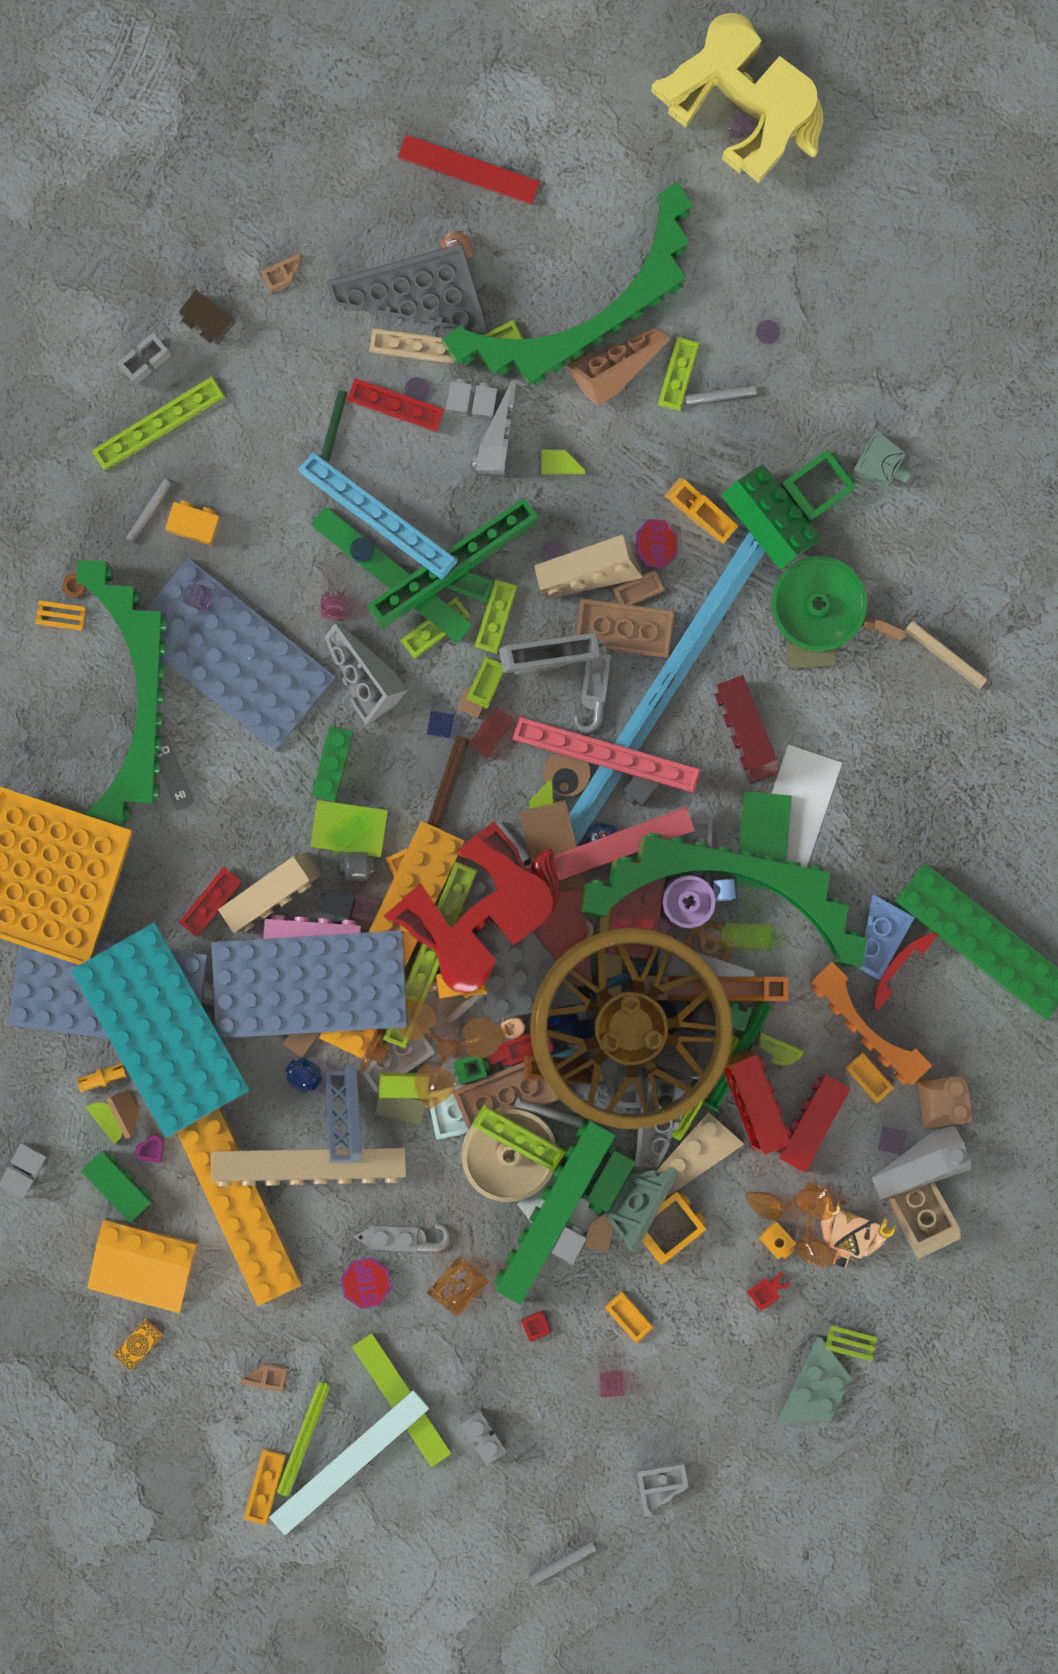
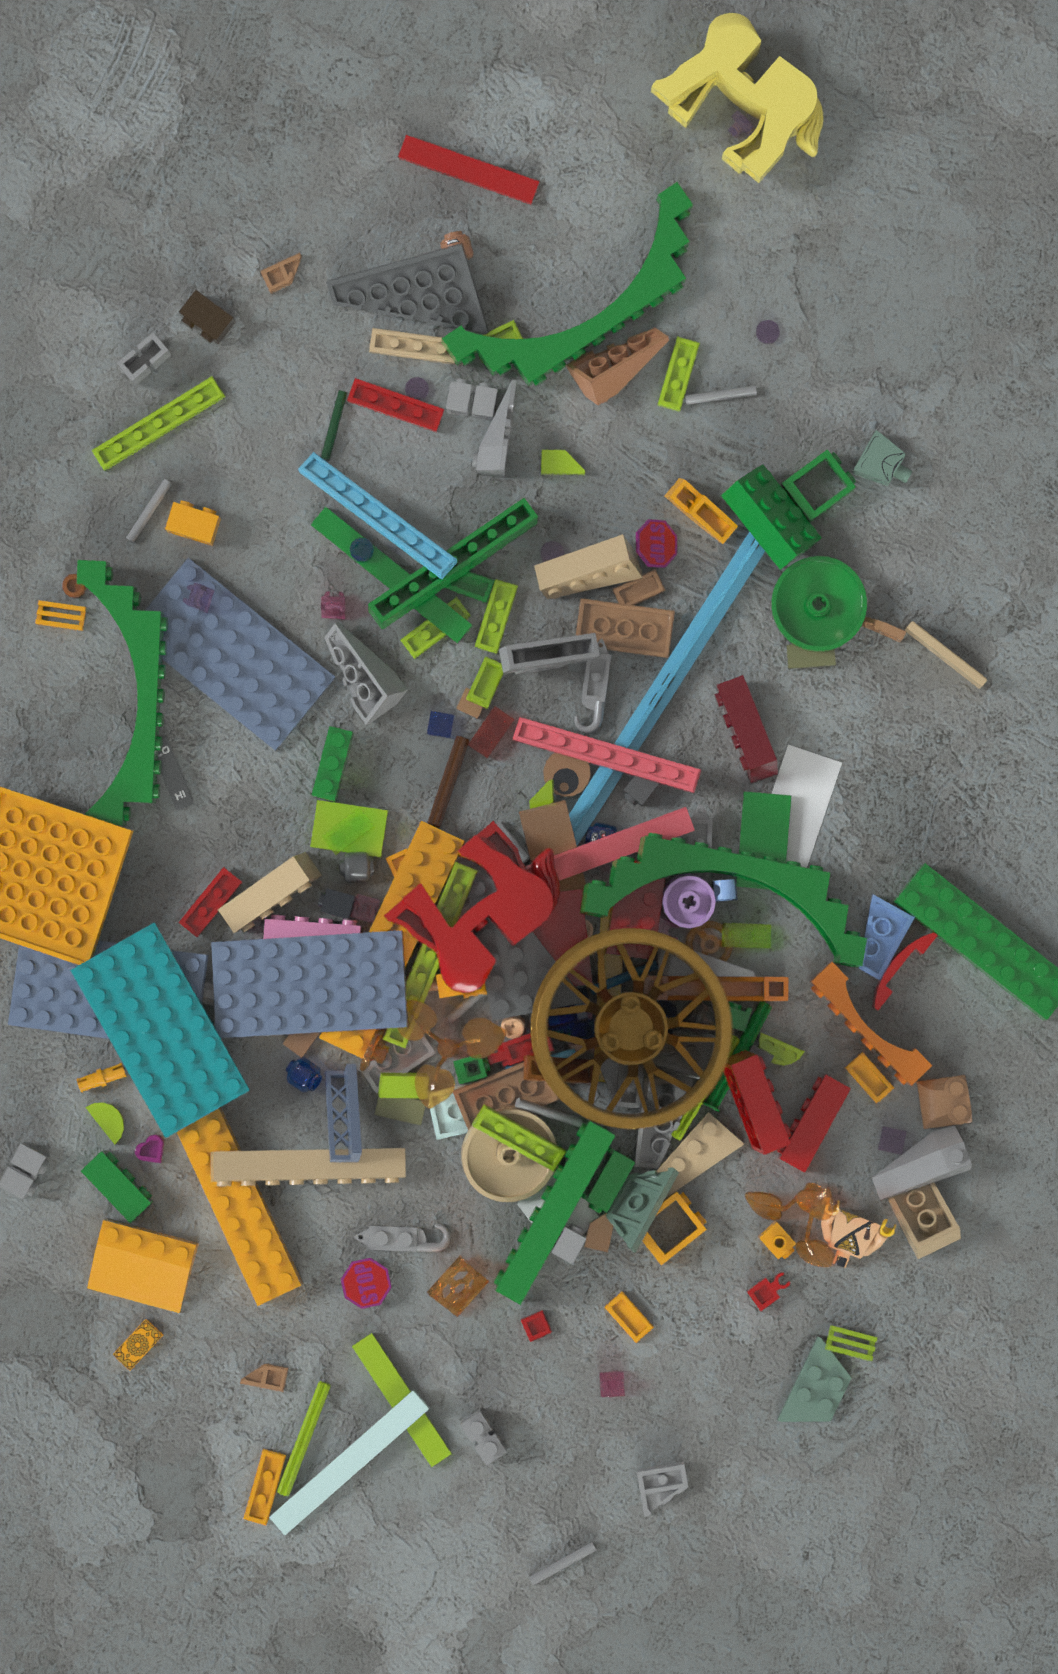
(125, 1111): medium nougat tile -> none

